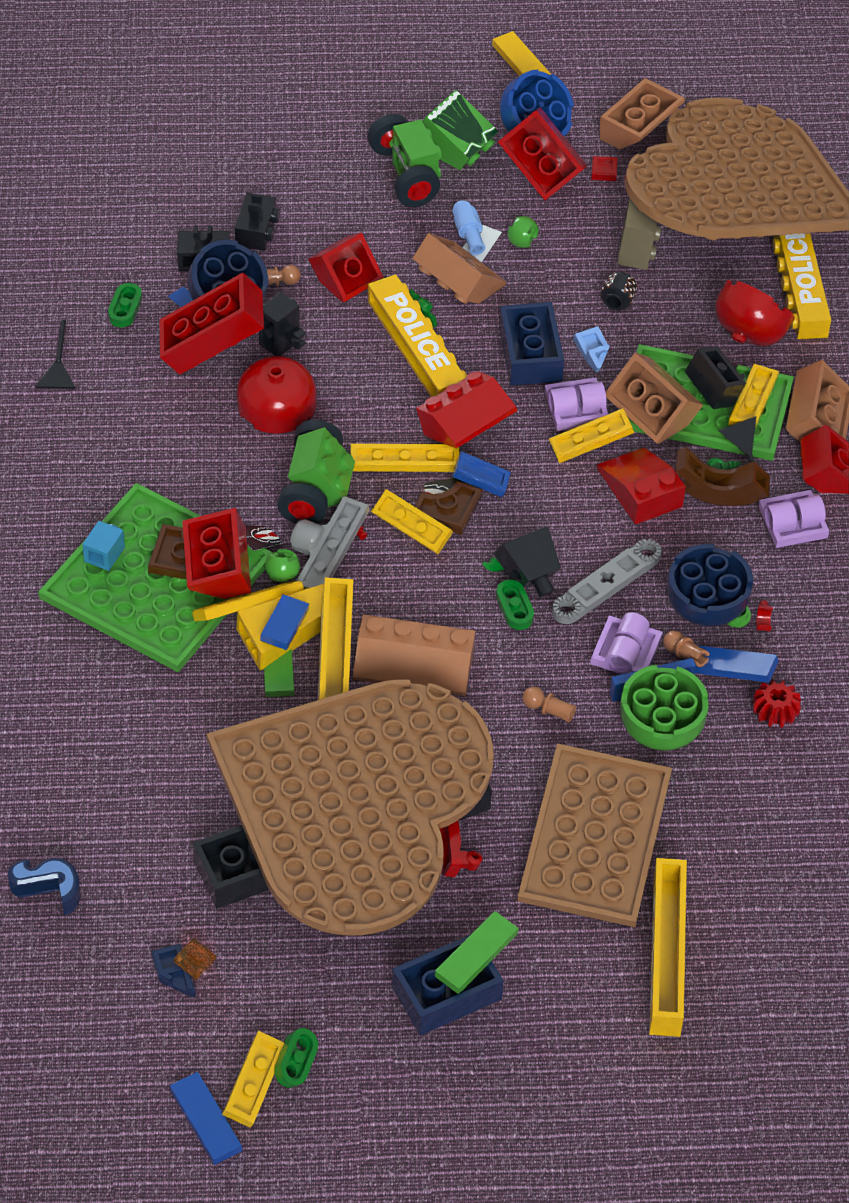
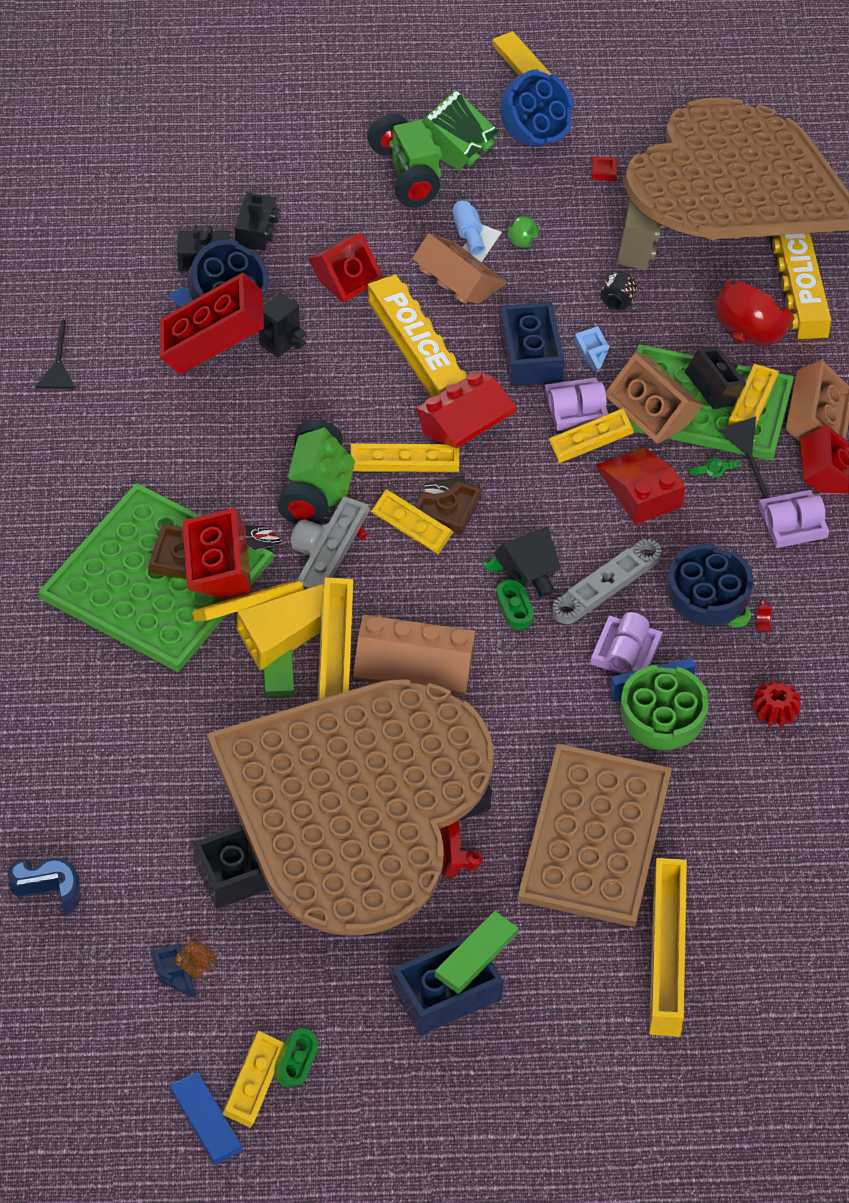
(103, 545): dark azure brick -> none
(122, 310): green plate -> none
(276, 394): red cylinder -> none
(282, 565): bright green piece -> none
(284, 622): blue tile -> none
(289, 275): nougat pin -> none
(425, 306): green piece -> none
(481, 474): blue tile -> none
(535, 698): nougat pin -> none
(542, 153): red slope -> none
(638, 114): nougat slope -> none
(685, 648): nougat pin -> none
(720, 486): reddish brown arch -> none
(738, 664): blue tile -> none

